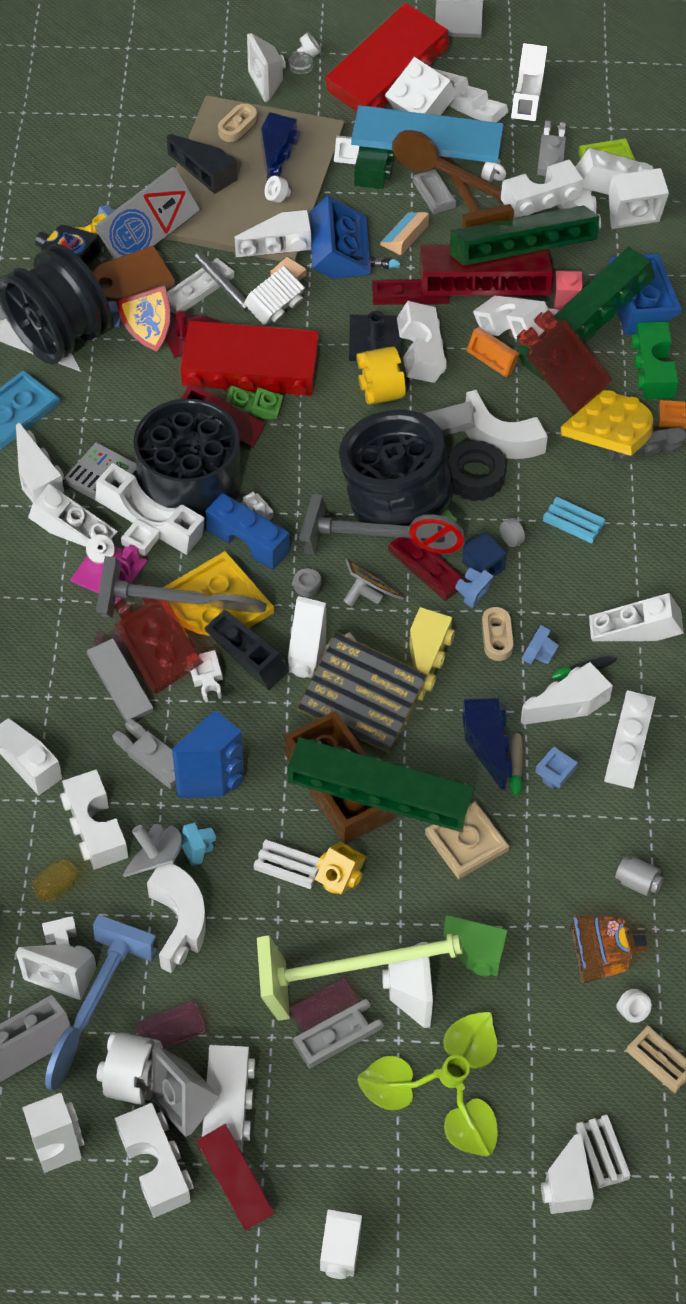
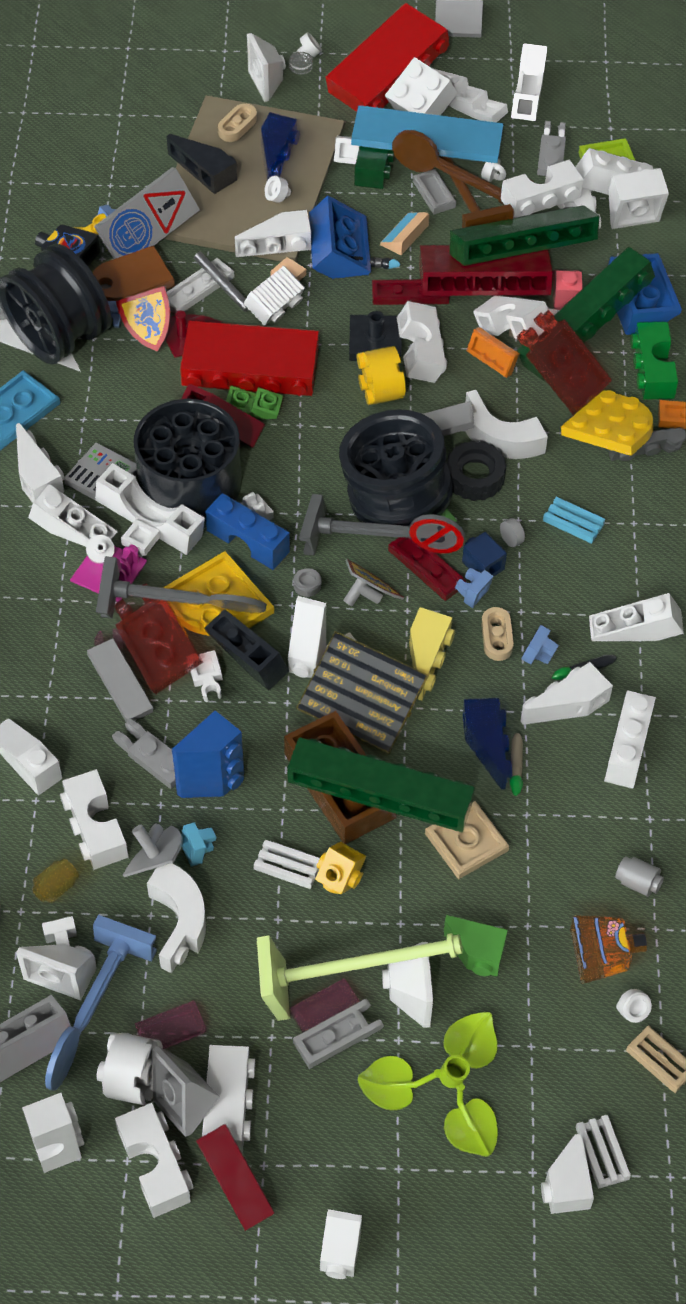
(556, 768): medium blue tile -> none

